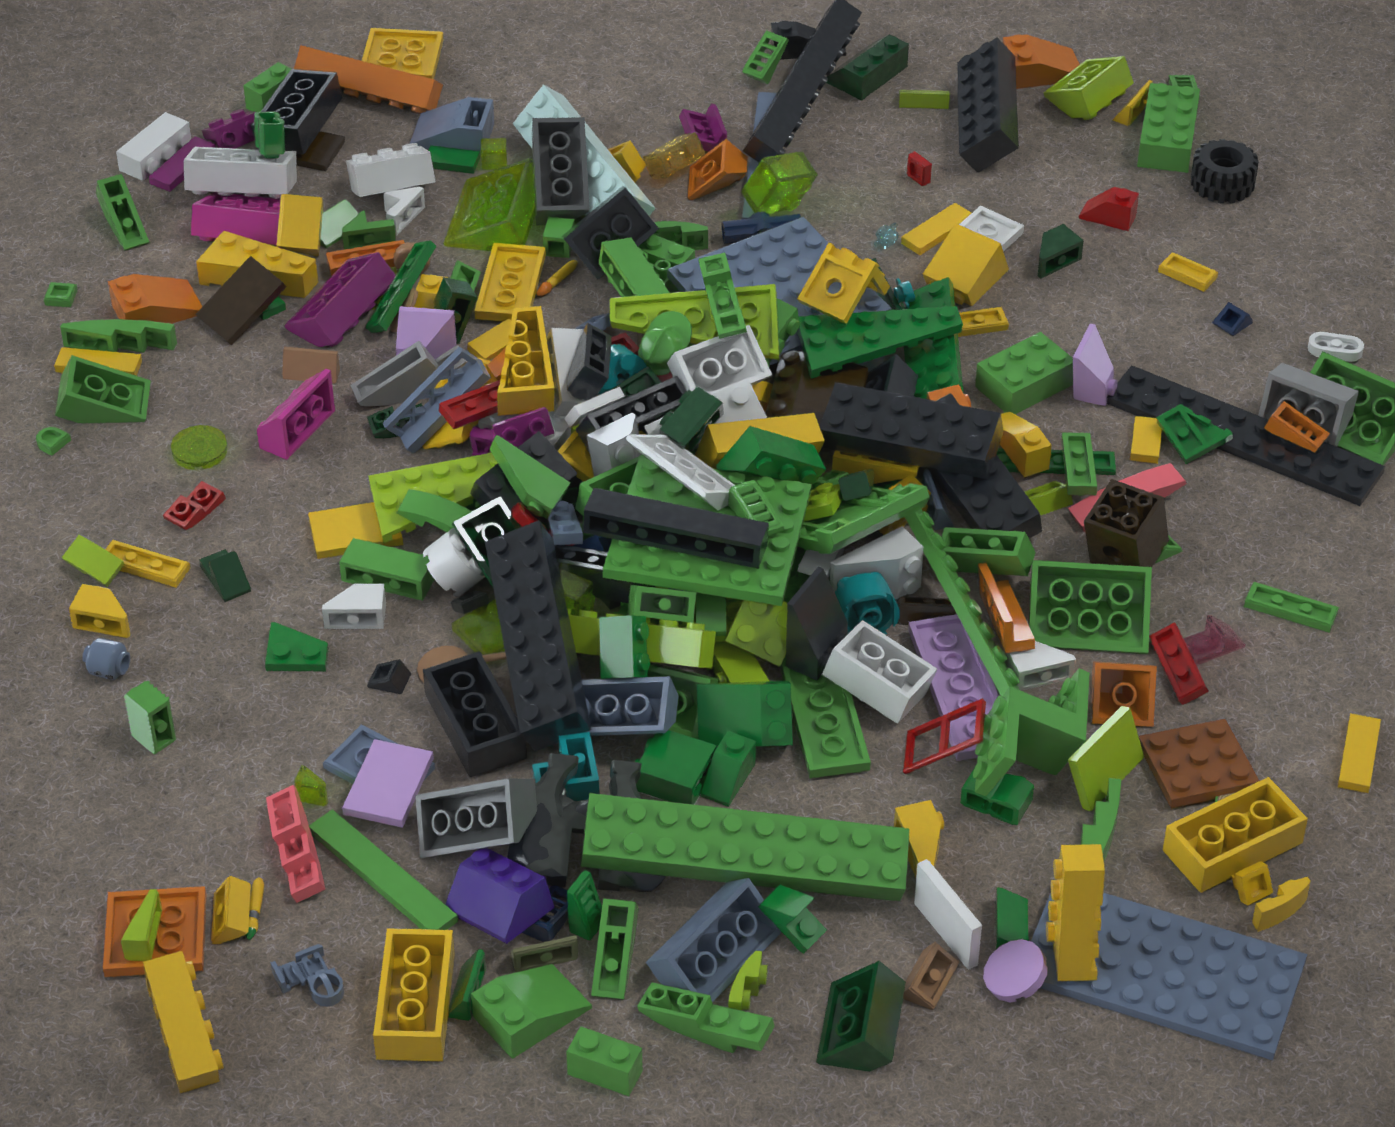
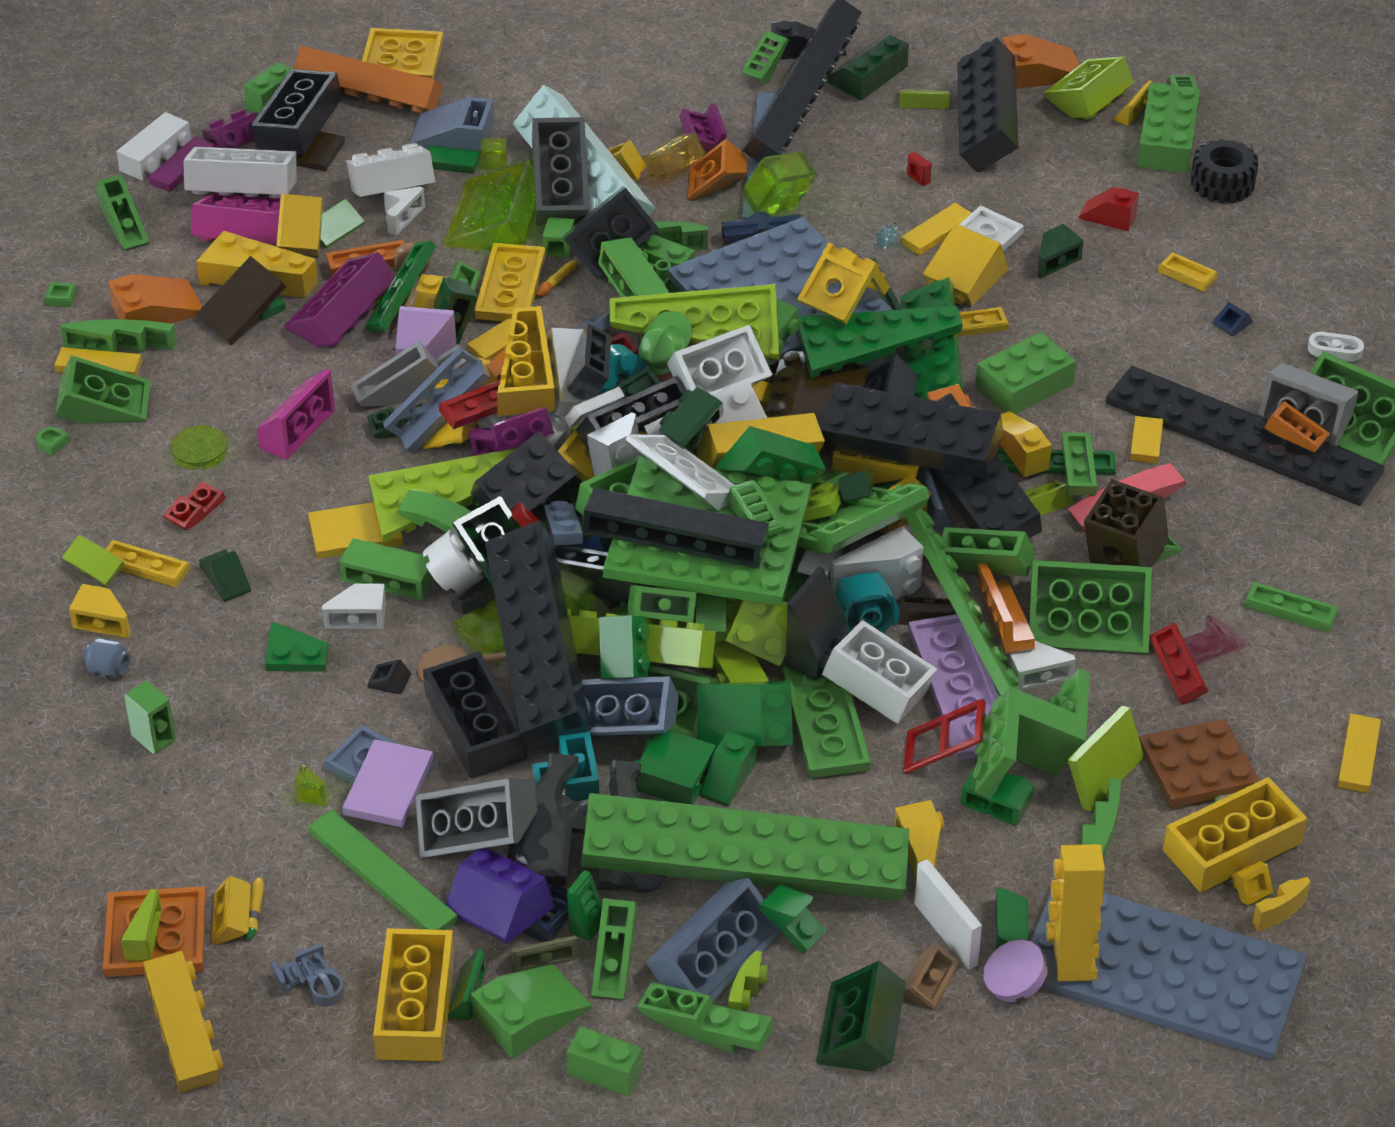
(269, 134): green brick -> none
(295, 843): coral slope -> none
(304, 363): medium nougat slope -> none
(363, 233): bright green slope -> none
(532, 481): bright green slope -> none
(722, 295): bright green slope -> none
(904, 292): teal plate -> none
(1092, 370): lavender slope -> none
(1125, 686): orange slope -> none
(1191, 433): green wing -> none

